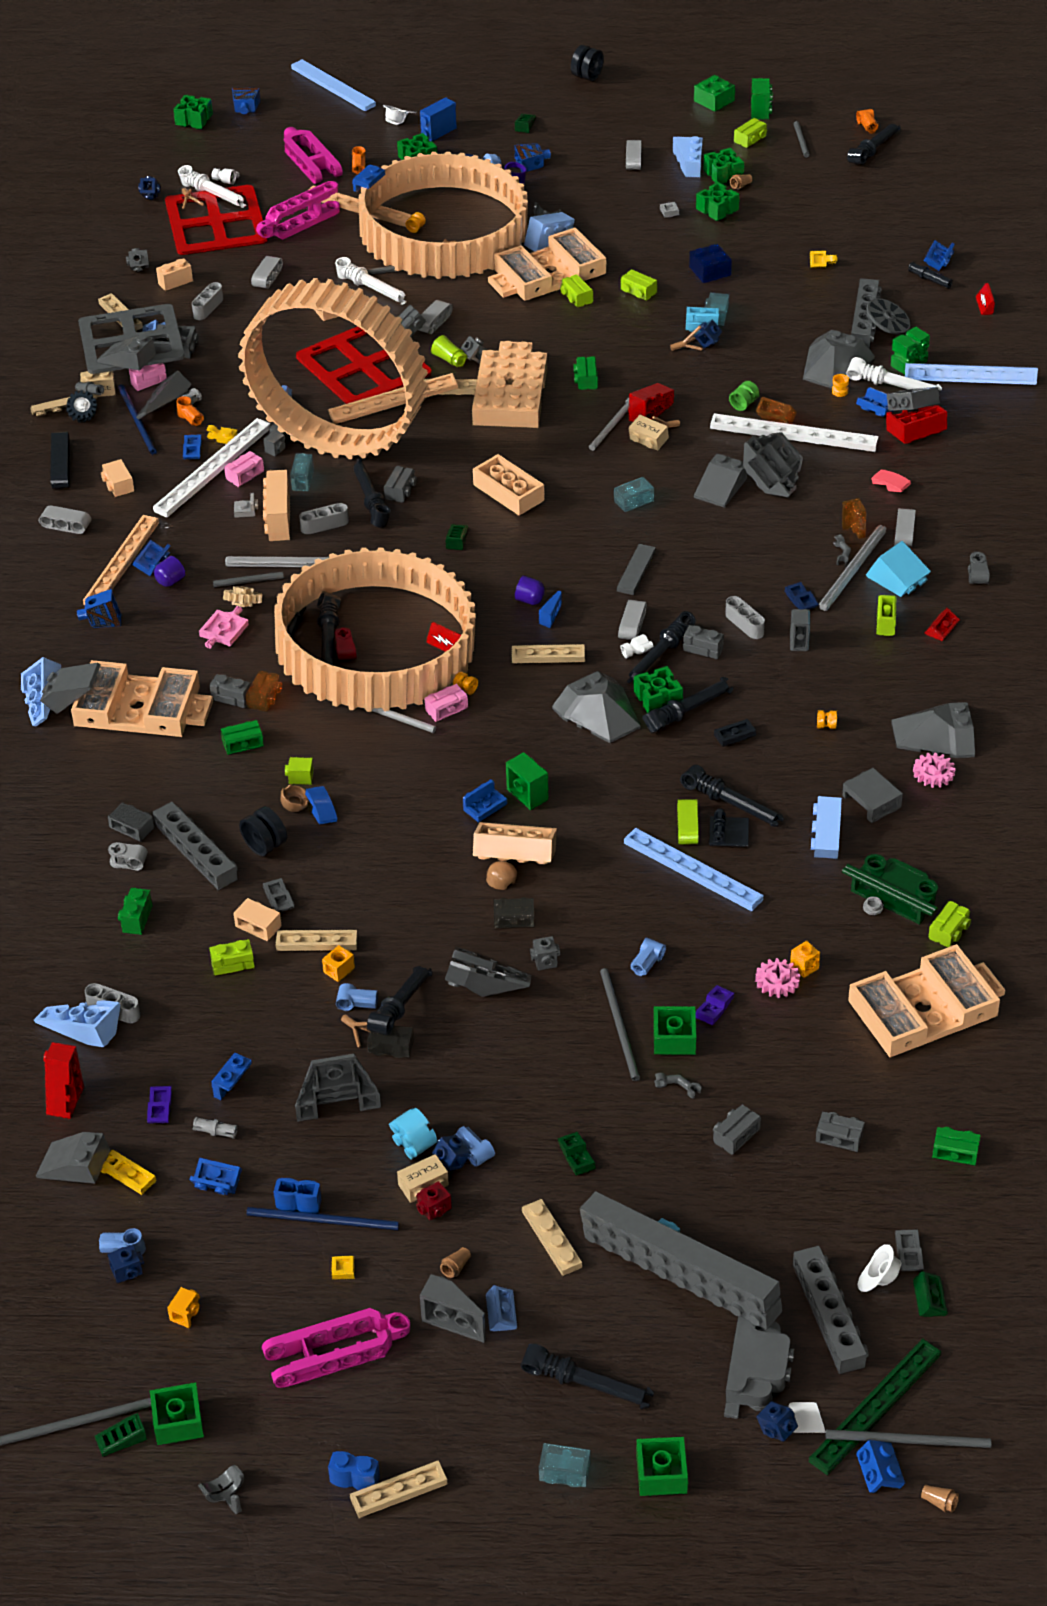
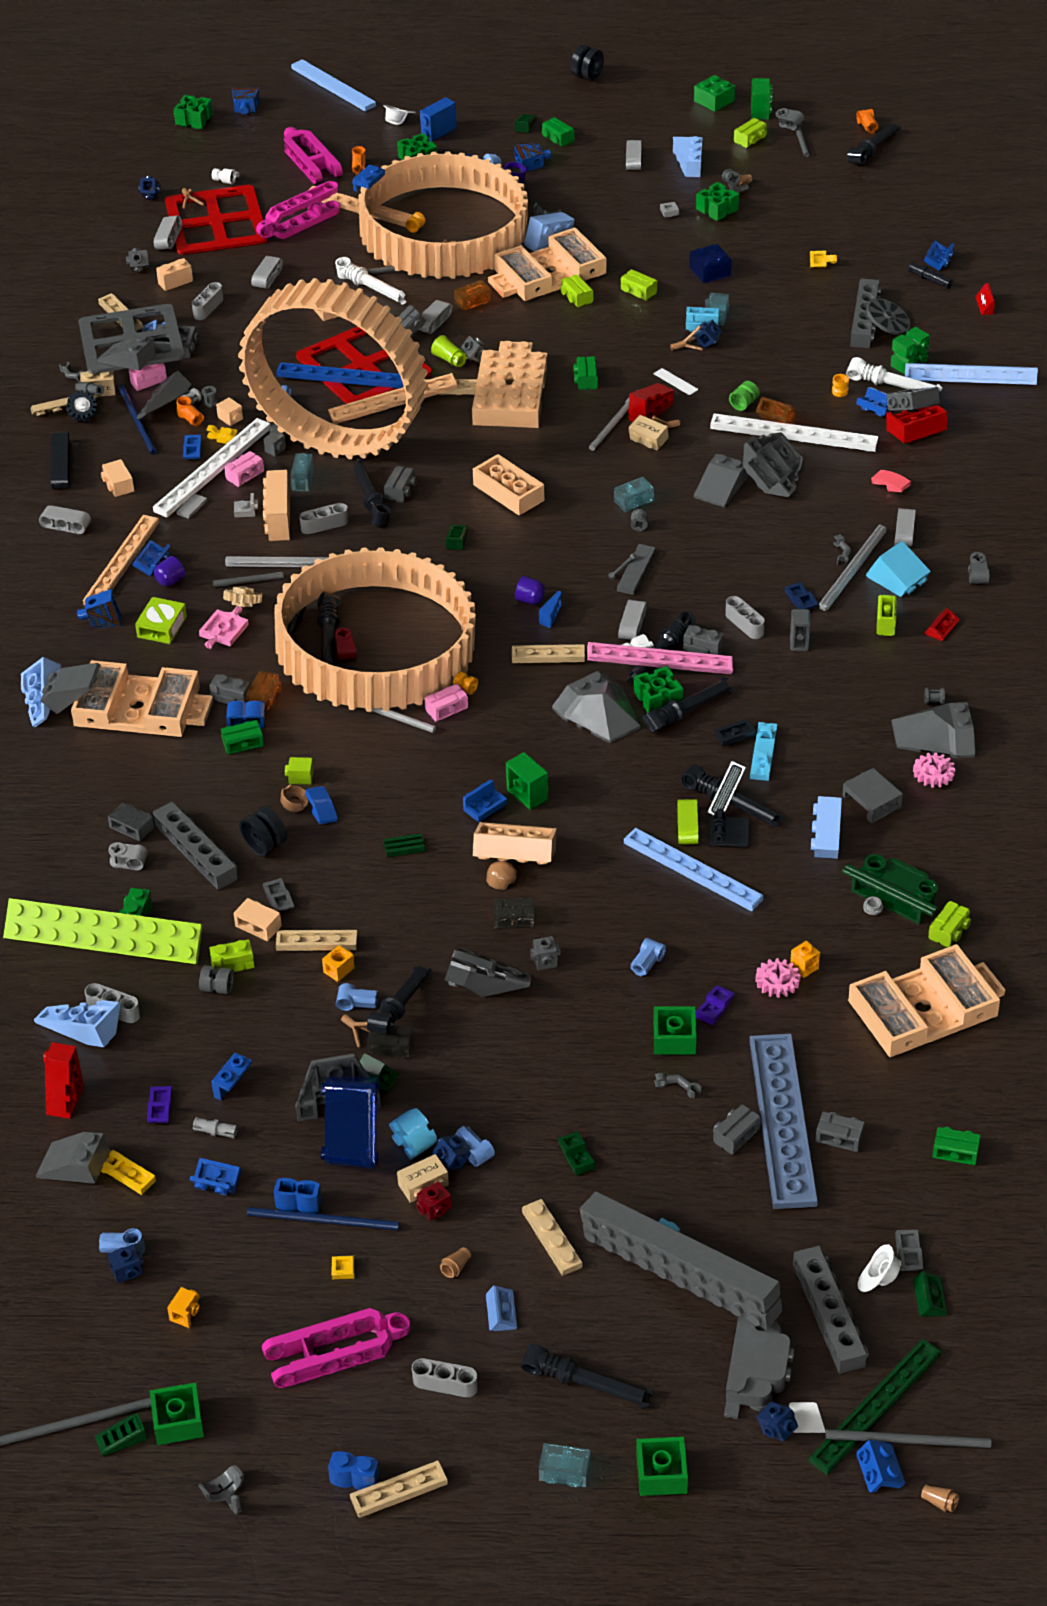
(66, 370): none -> dark grey arm
(103, 931): none -> lime plate
(161, 620): none -> lime brick
(167, 232): none -> light grey beam
(191, 506): none -> light grey piece
(202, 183): white piece -> none
(209, 396): none -> dark grey bush
(218, 980): none -> dark grey wheel
(229, 411): none -> light nougat brick
(241, 712): none -> blue brick
(339, 375): none -> blue tile
(350, 1121): none -> clear blue windscreen
(379, 1070): none -> dark green brick
(404, 845): none -> dark green tile
(434, 1380): none -> light grey beam
(442, 637): red slope -> none
(451, 1309): dark grey slope -> none
(472, 295): none -> clear orange brick
(558, 132): none -> green brick
(612, 575): none -> dark grey hinge
(620, 1025): dark grey piece -> none
(639, 520): none -> dark grey wheel
(659, 658): none -> bright pink tile
(675, 381): none -> white sticker
(723, 165): green brick -> none
(727, 787): none -> sticker
(733, 181): none -> dark grey piece
(763, 751): none -> medium azure hinge
(782, 1122): none -> sand blue plate
(789, 118): none -> dark grey piece
(831, 719): light orange wheel -> none
(832, 356): dark grey wedge -> none
(854, 517): clear orange bracket -> none
(934, 696): none -> dark grey bush

